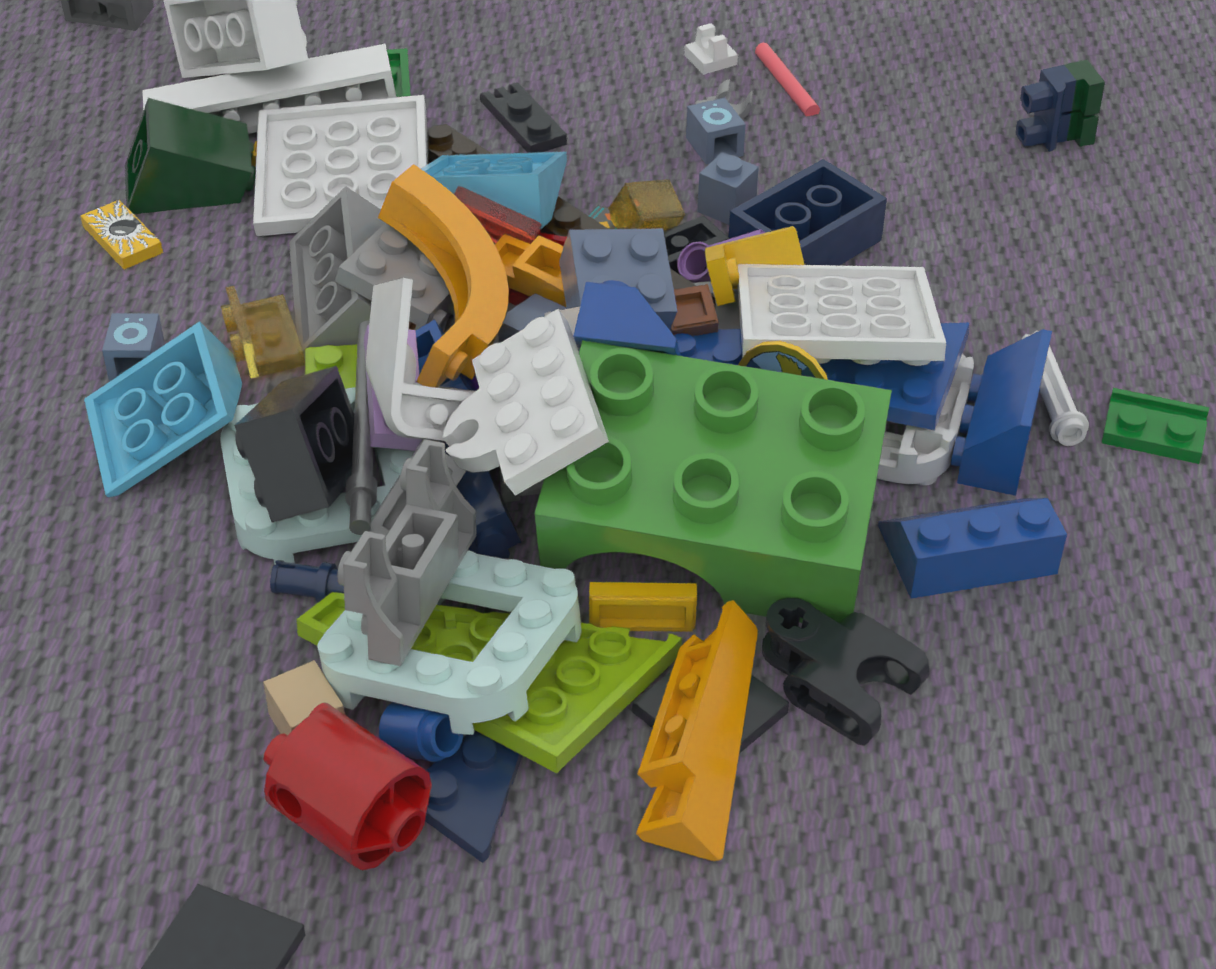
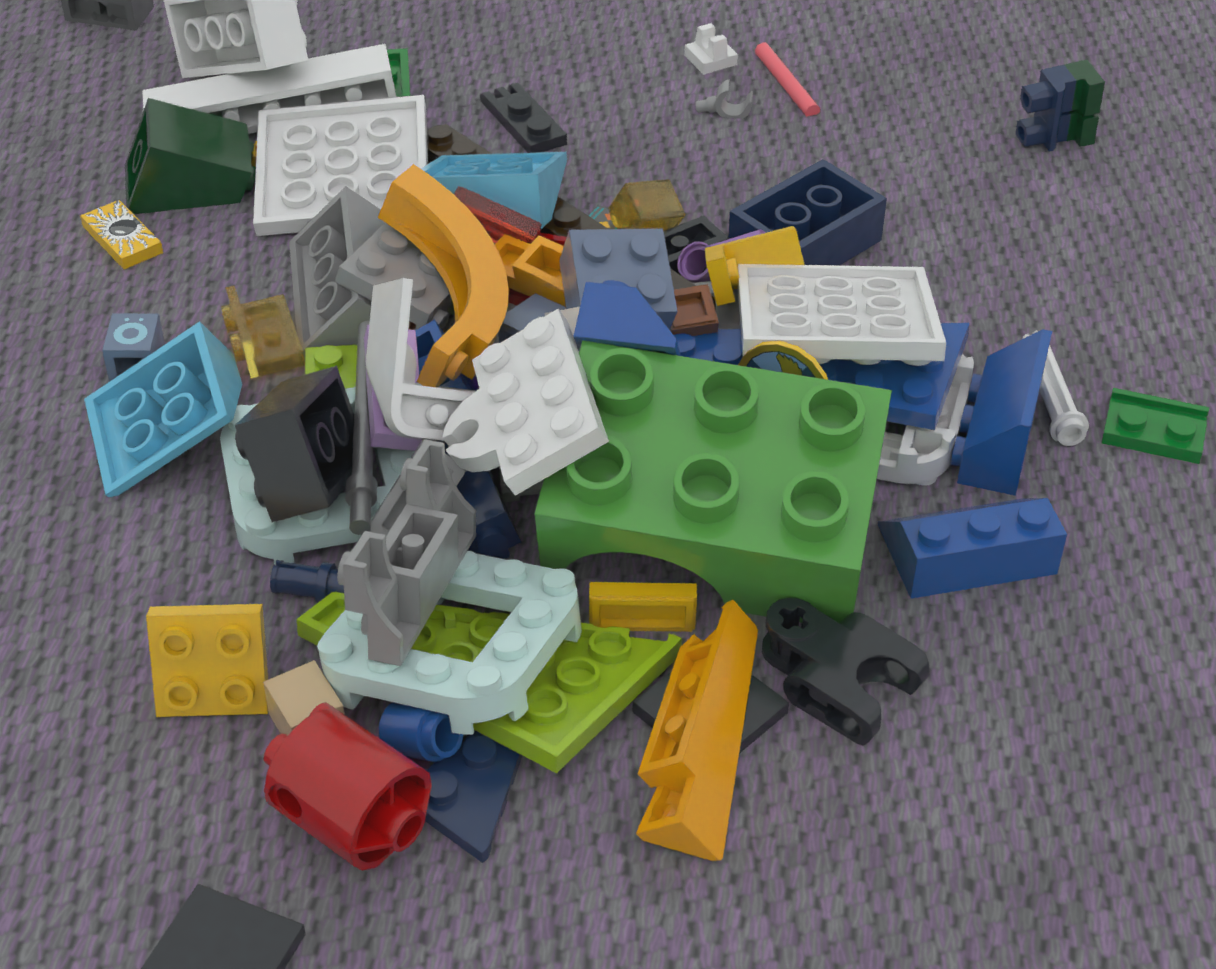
(208, 659): none -> yellow plate
(715, 129): sand blue brick -> none
(725, 186): sand blue brick -> none

